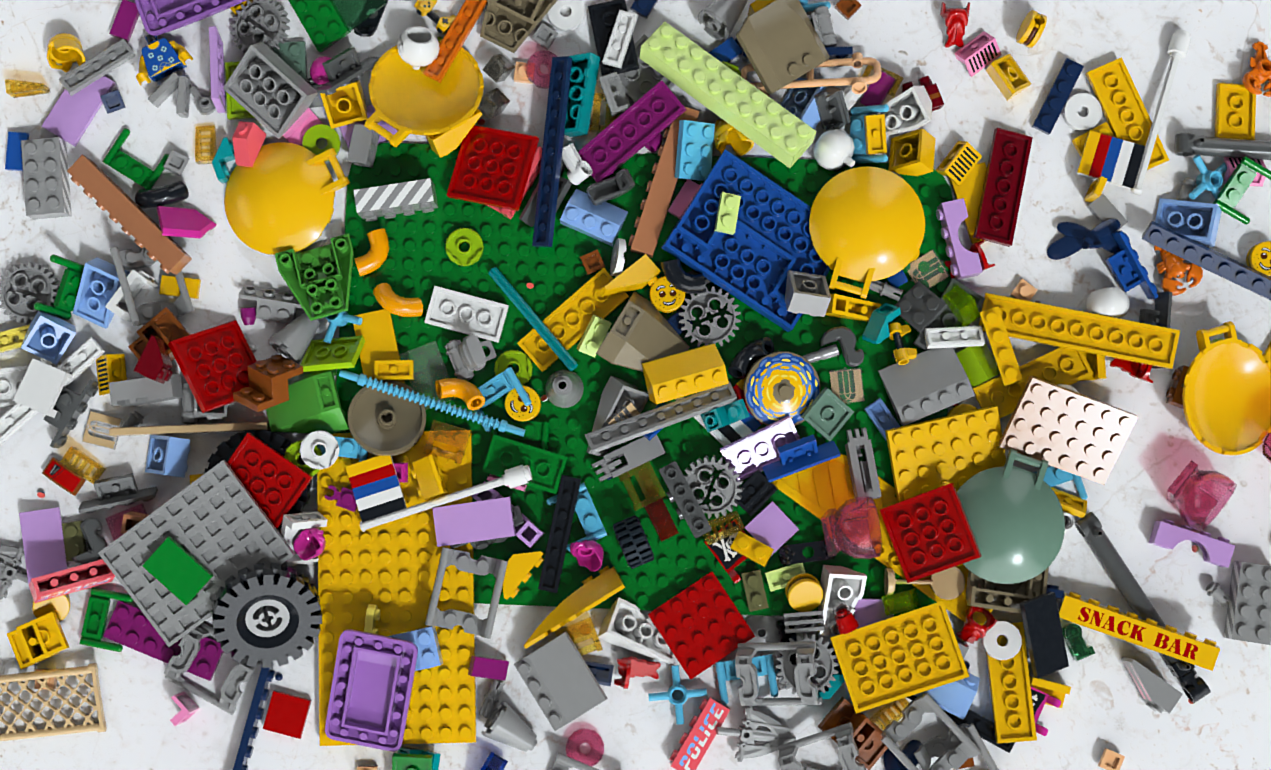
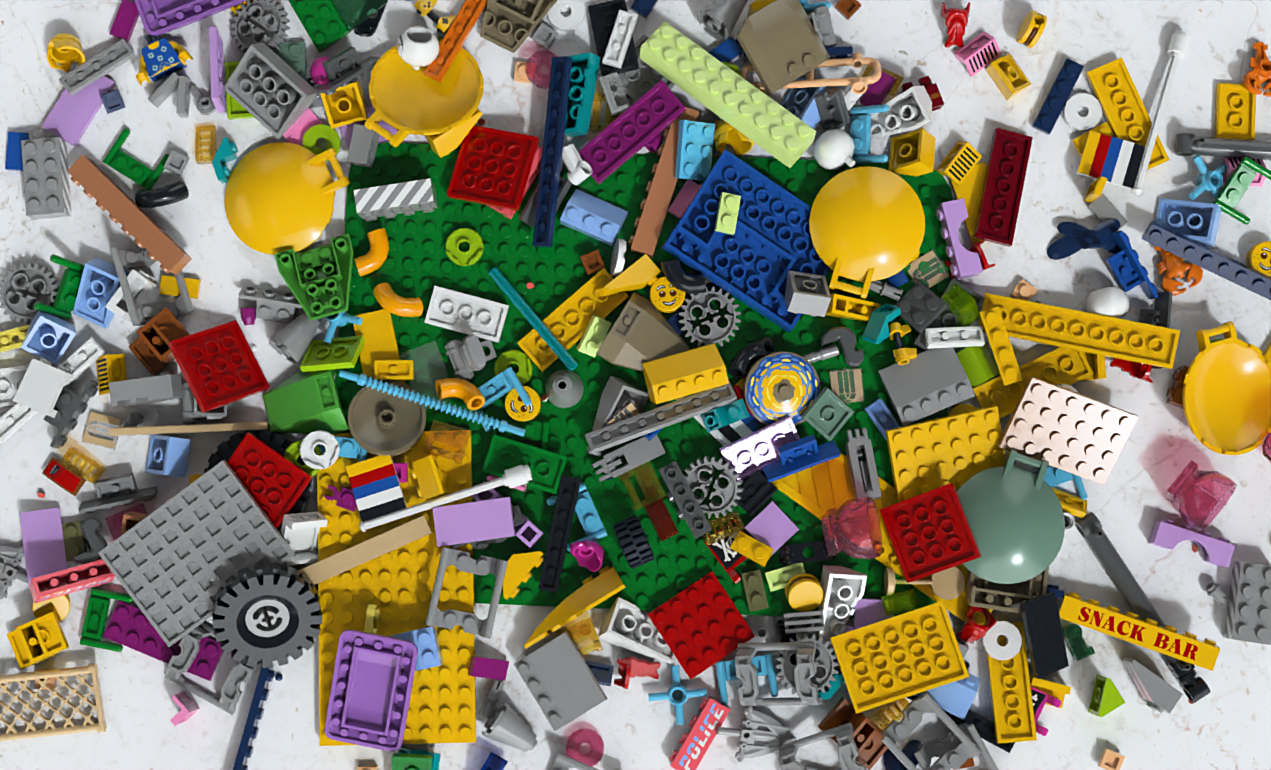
(23, 88): clear yellow slope -> none
(155, 361): dark red slope -> none
(177, 570): green tile -> none
(183, 222): dark pink tile -> none
(247, 143): coral slope -> none
(268, 383): dark orange bracket -> none
(287, 714): red tile -> none
(309, 543): dark pink hair -> none
(367, 550): none -> tan tile
(493, 103): clear smoke brick -> none
(498, 68): clear smoke brick -> none
(611, 187): dark grey animal -> none
(845, 621): red hat -> none
(875, 134): yellow plate -> none
(1104, 697): none -> lime slope
(1187, 187): light grey pin -> none

